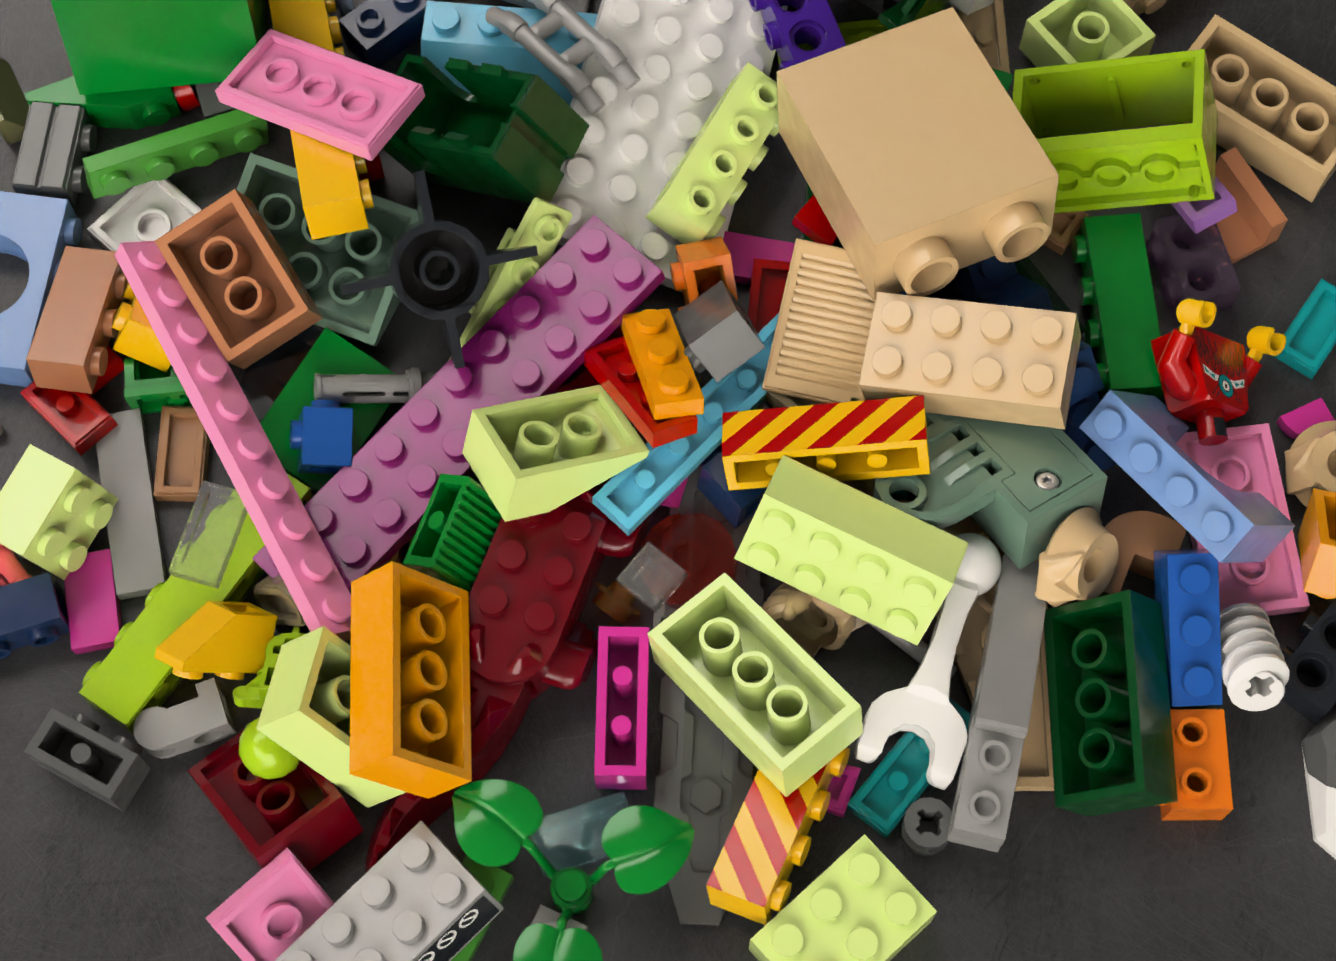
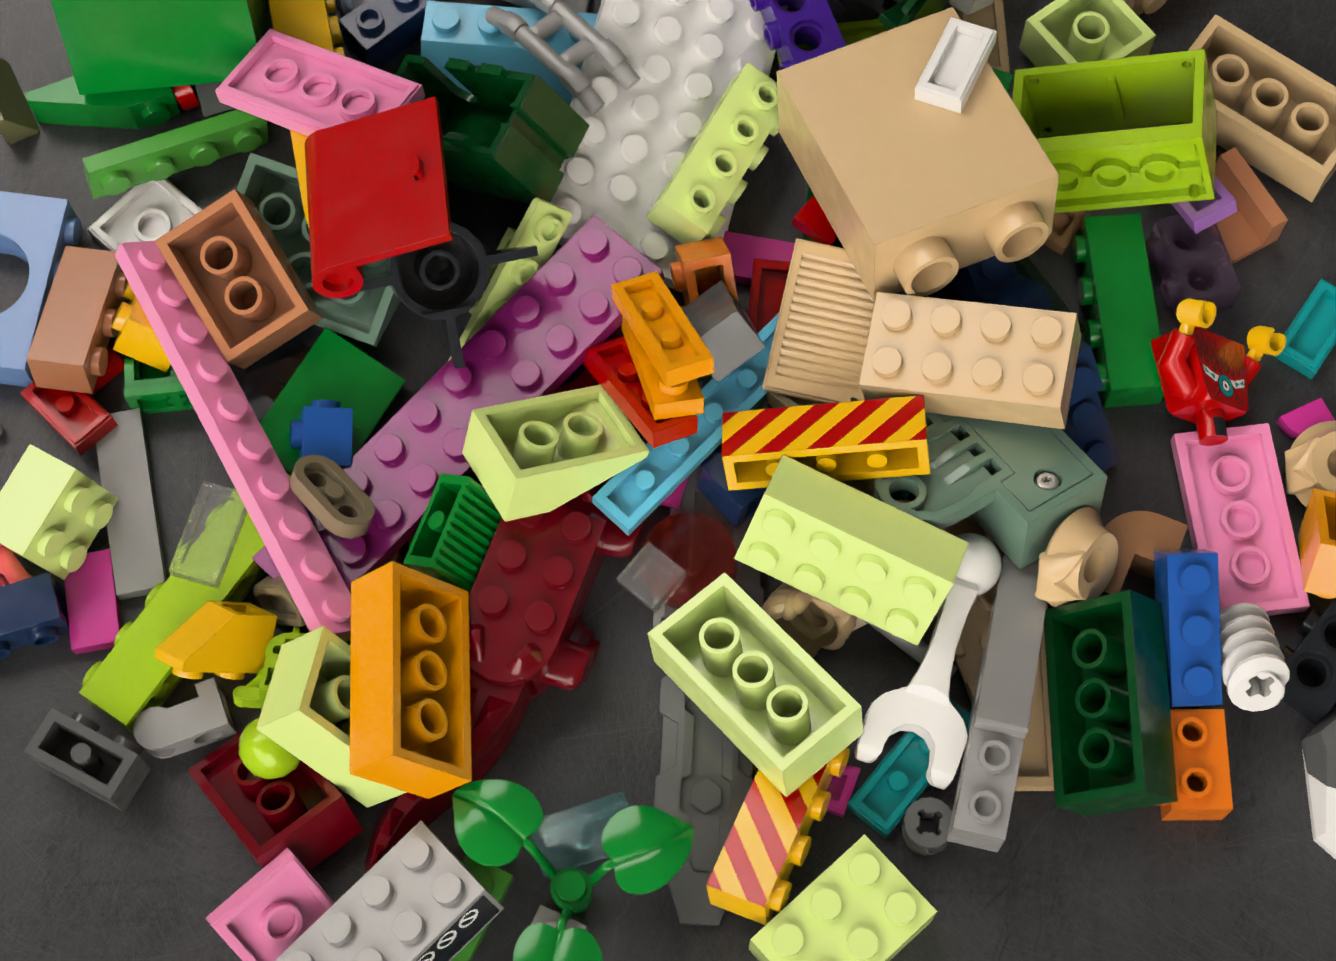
(53, 152): brick -> none
(180, 455): medium nougat tile -> none
(332, 496): none -> dark tan plate
(368, 193): none -> red door
(370, 387): light grey pin -> none
(615, 601): clear orange plate -> none
(622, 708): dark pink brick -> none
(662, 329): none -> light orange plate
(955, 65): none -> white tile
(1143, 440): medium blue arch -> none

